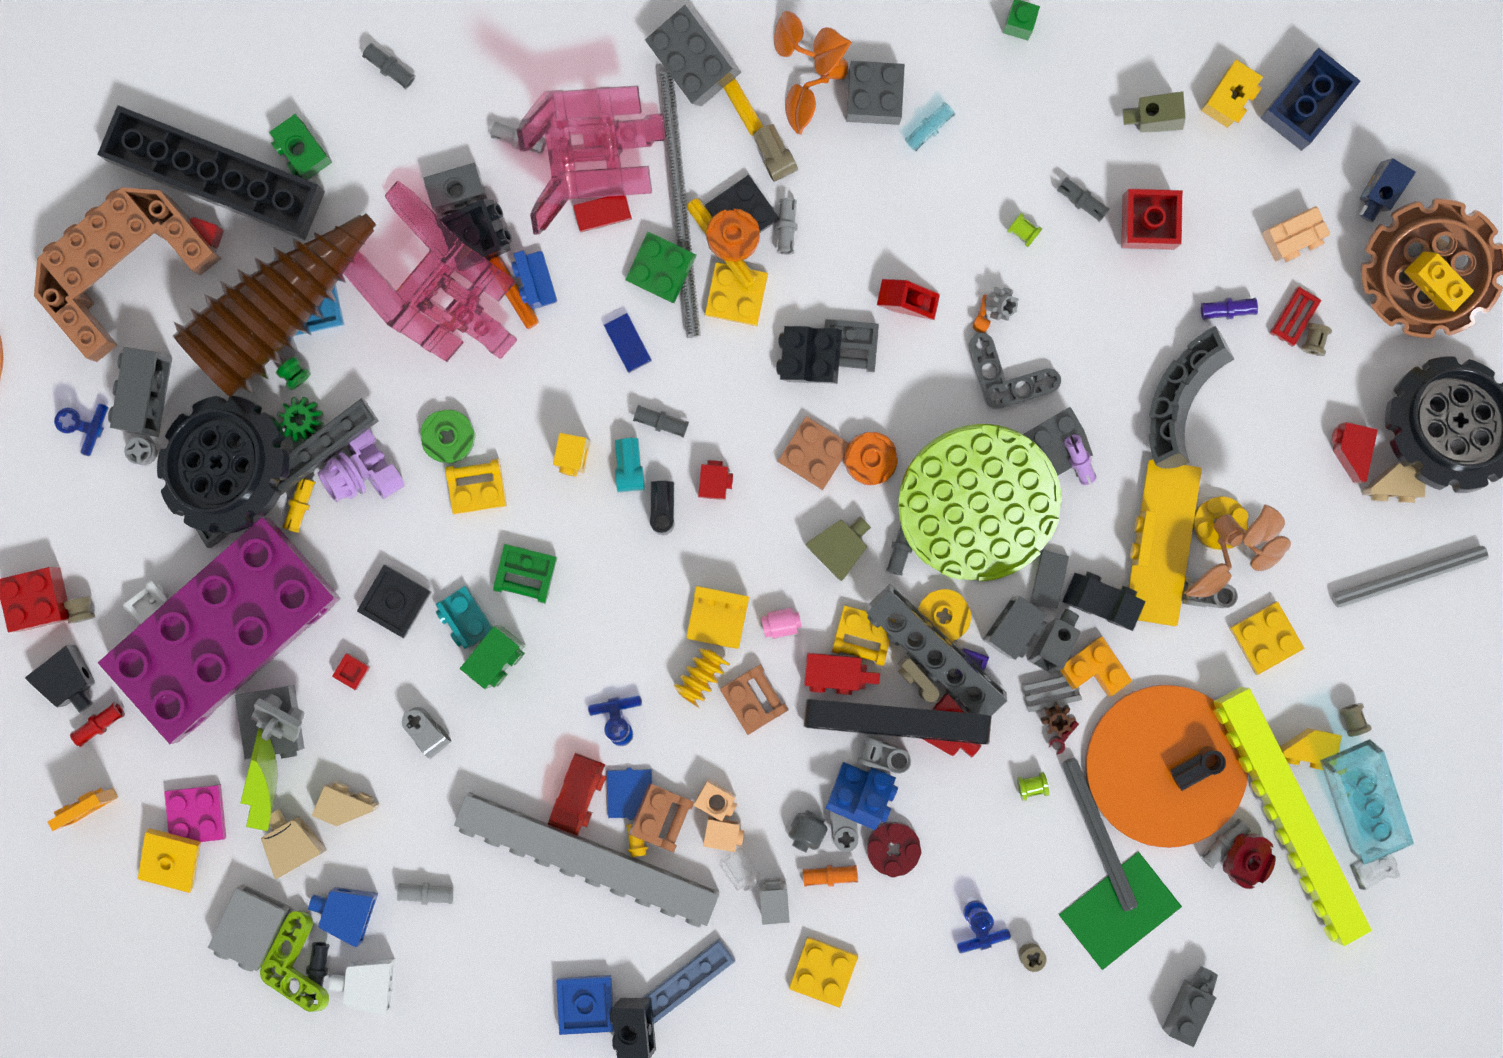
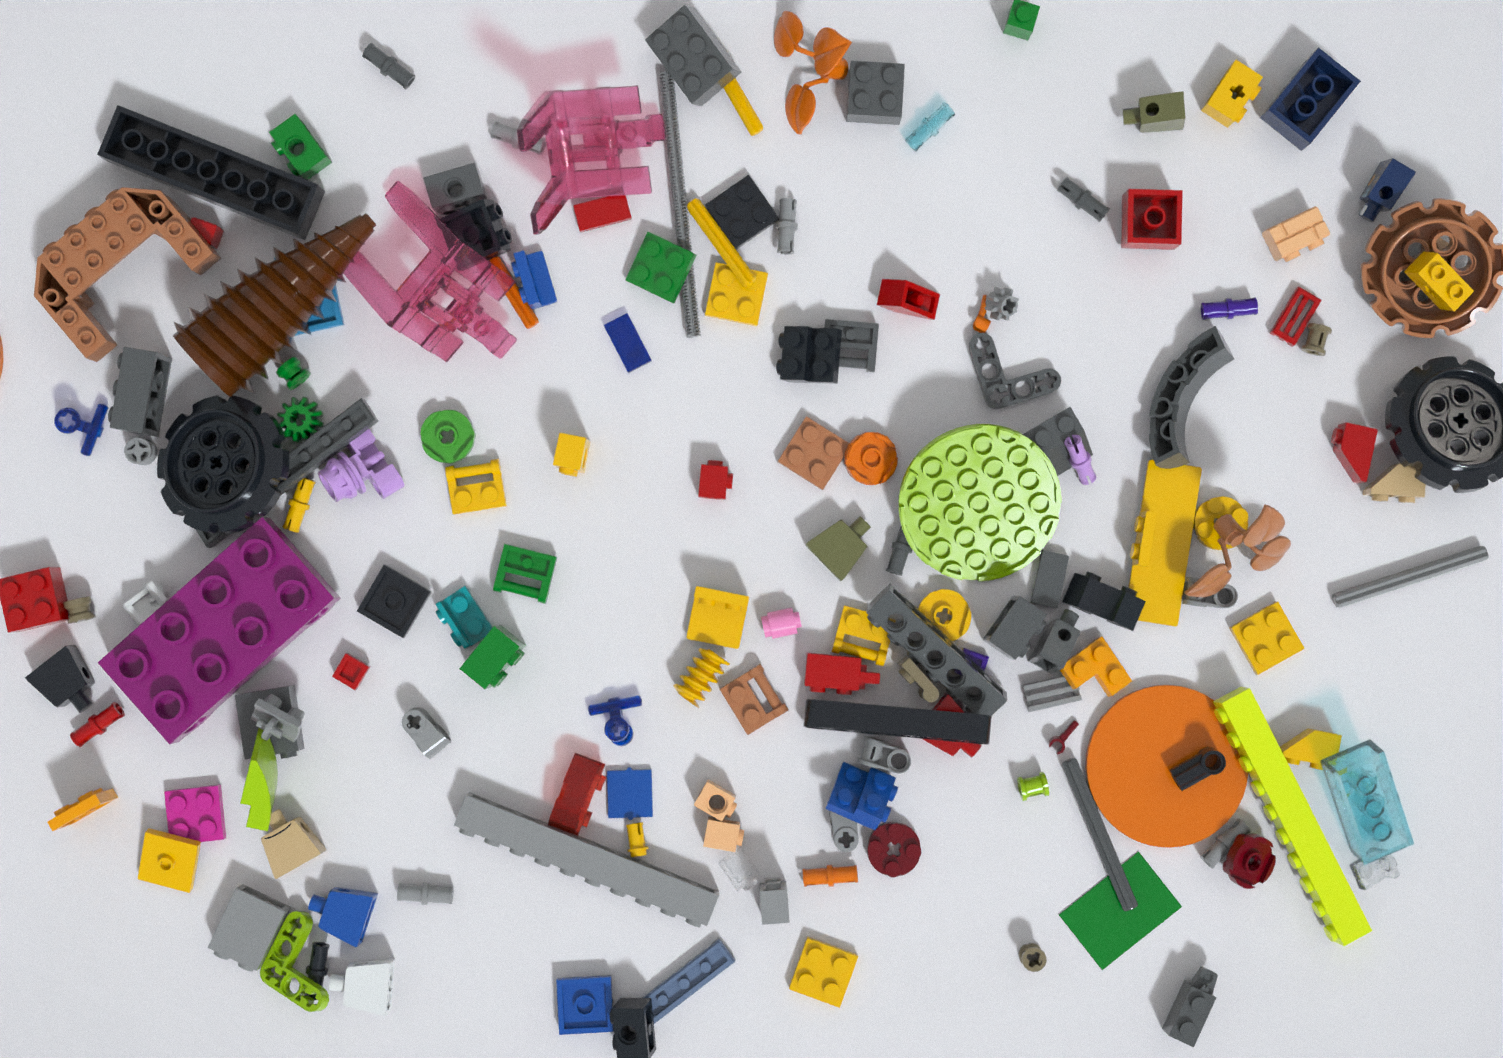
(339, 805): tan slope -> none
(629, 469): teal piece -> none
(652, 816): nougat plate -> none
(660, 421): dark grey pin -> none
(662, 504): black piece -> none
(733, 235): orange tile -> none
(777, 158): dark tan piece -> none
(807, 831): dark grey head -> none
(981, 928): clear blue piece -> none
(1024, 229): lime bush -> none
(1064, 722): reddish brown gear -> none
(1355, 719): dark tan bush -> none

